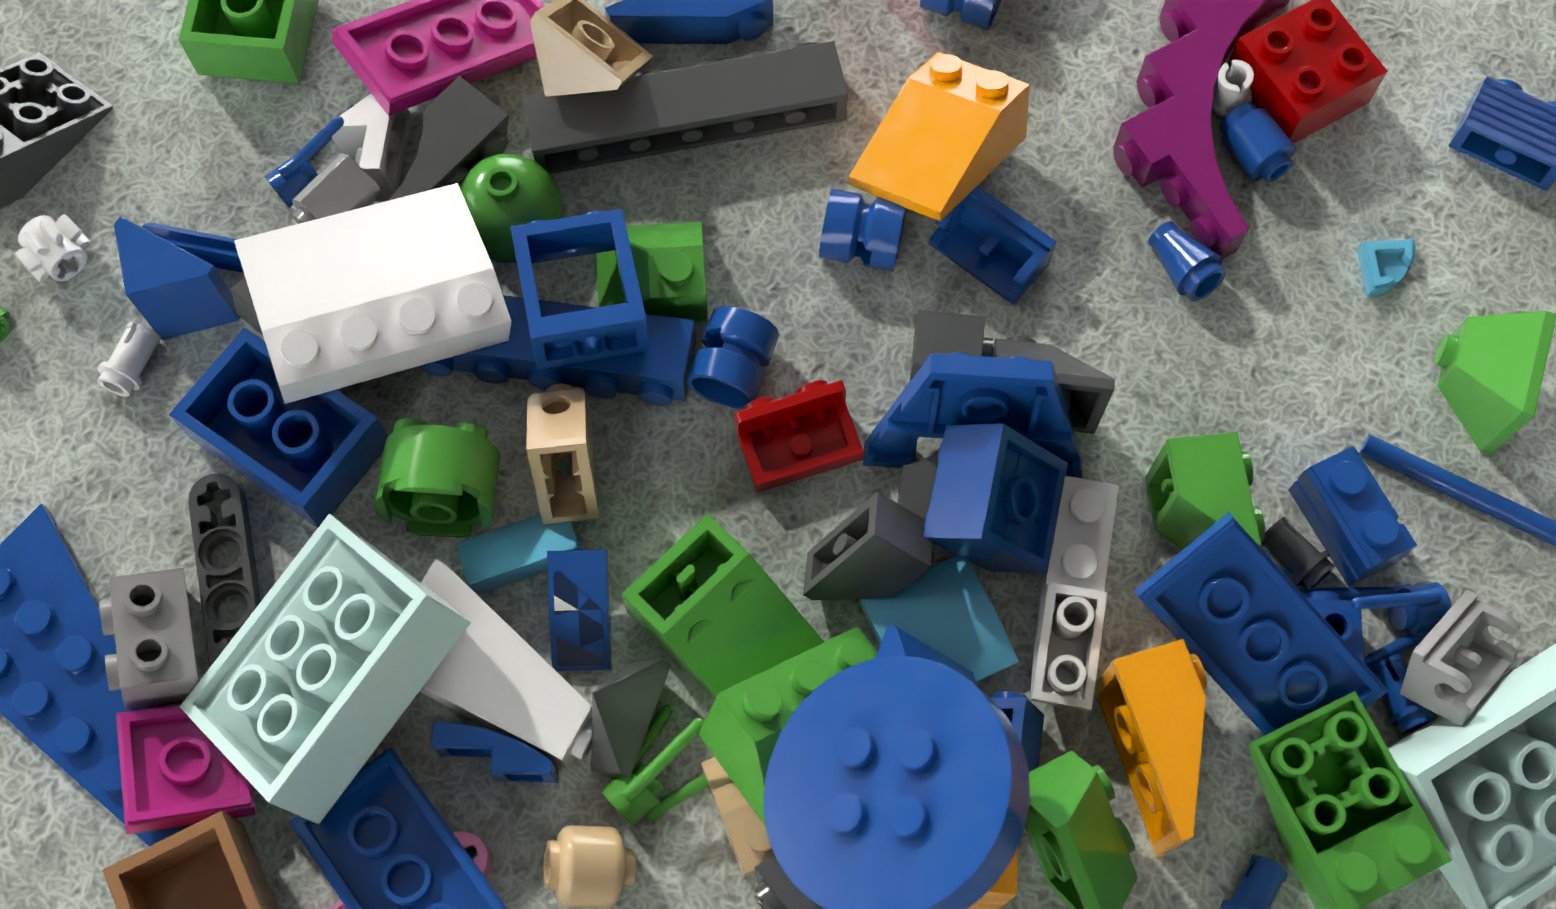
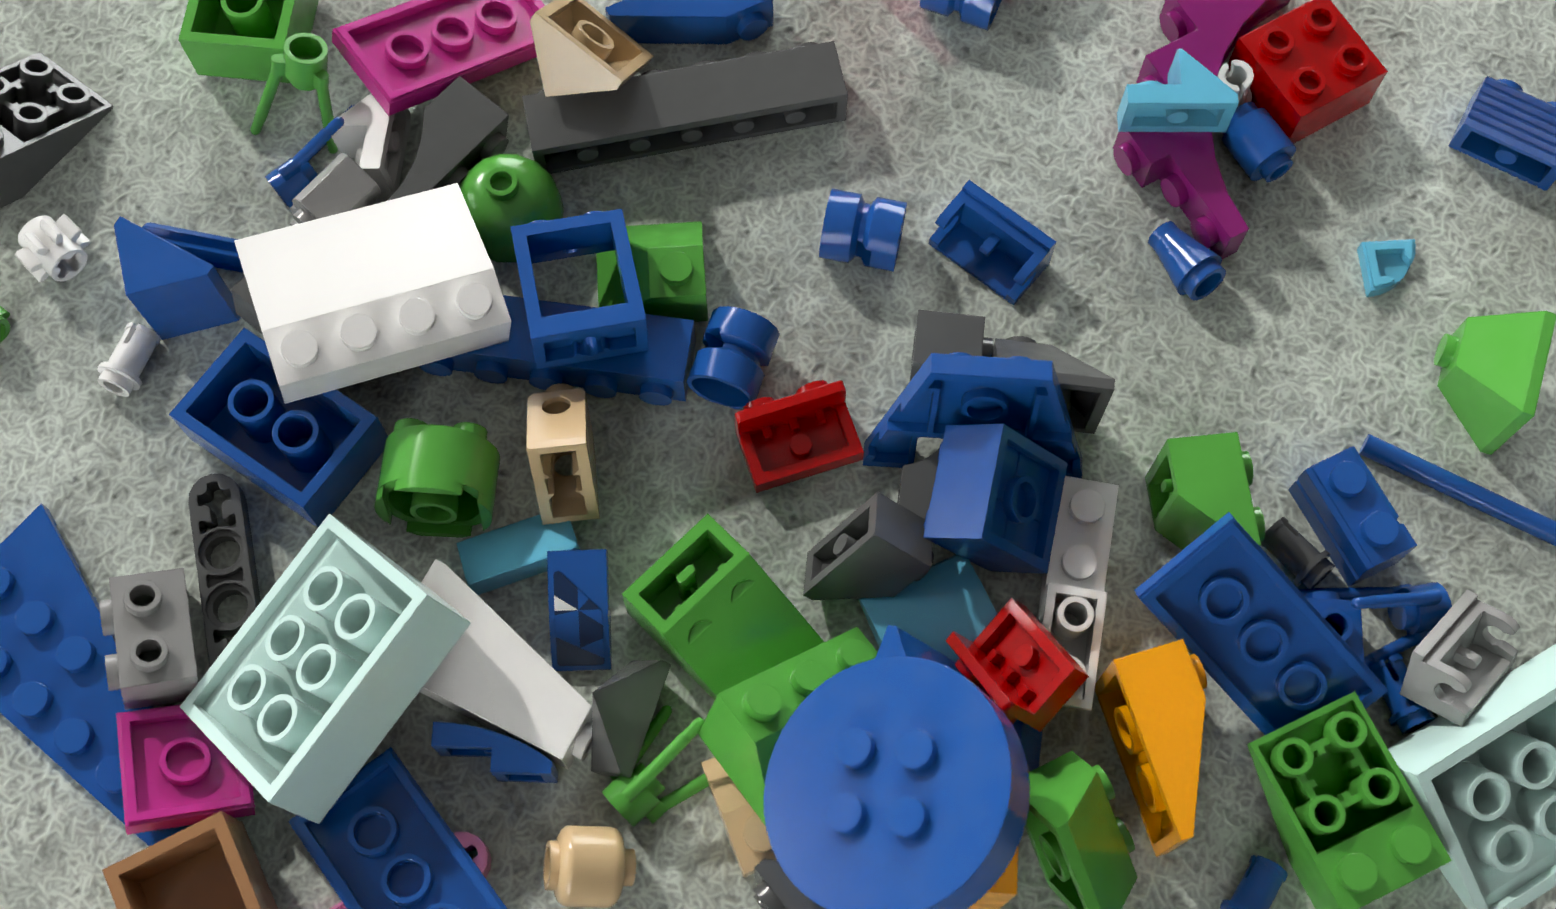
(306, 68): none -> bright green plant
(943, 136): light orange slope -> none
(1019, 666): none -> red bracket
(1188, 103): none -> medium azure slope

